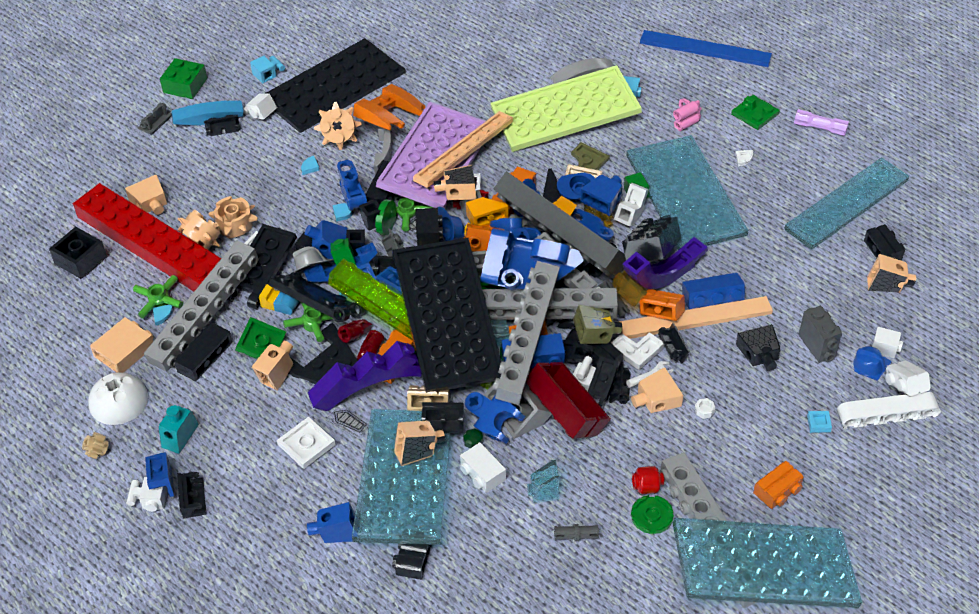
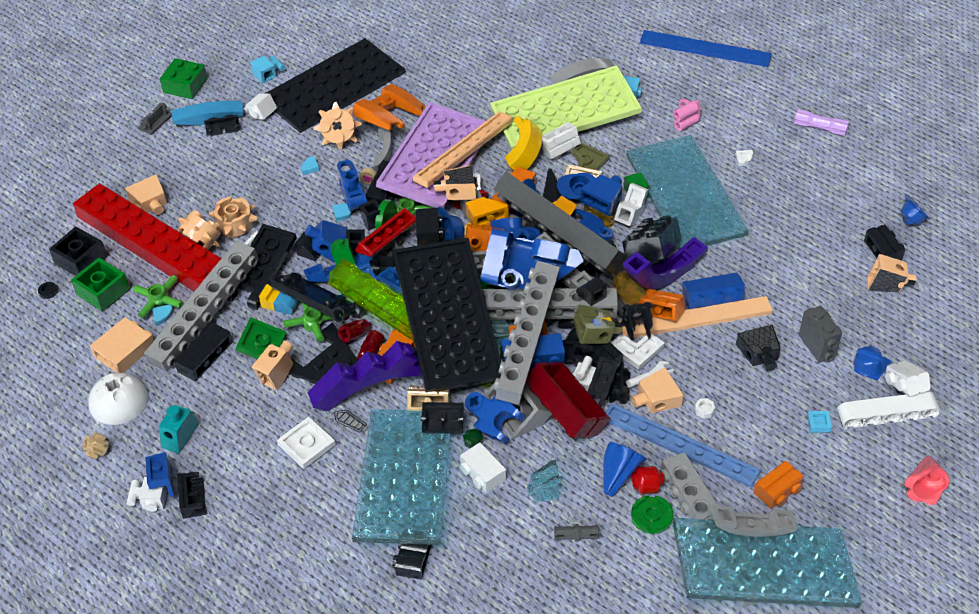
(47, 290): none -> black tile
(100, 284): none -> green brick
(308, 257): light grey piece -> none
(334, 523): blue torso -> none
(367, 175): none -> tan tile
(386, 233): none -> red slope
(416, 441): torso -> none
(527, 146): none -> yellow arch
(560, 140): none -> white brick
(593, 291): none -> black brick
(618, 466): none -> blue hat
(630, 321): none -> black piece
(674, 343): black hinge -> none
(680, 443): none -> medium blue tile
(754, 525): none -> light grey slope
(755, 112): green hinge -> none
(846, 203): clear light blue plate -> none
(887, 342): white brick -> none
(913, 212): none -> blue piece
(927, 482): none -> coral hat

